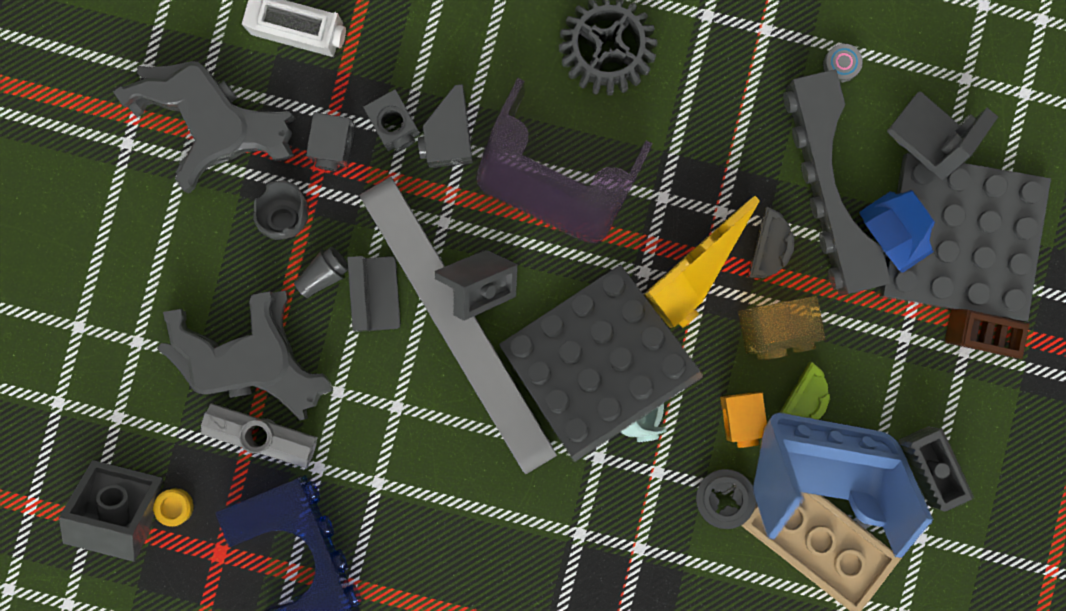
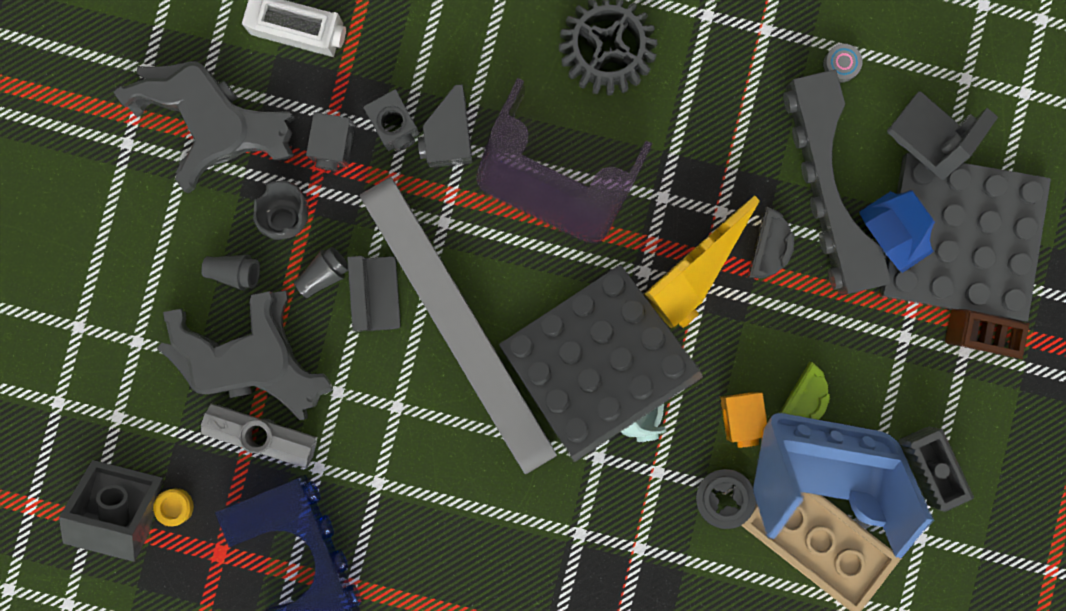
(235, 271): none -> dark grey cone
(479, 282): dark grey panel -> none
(780, 326): clear yellow brick -> none

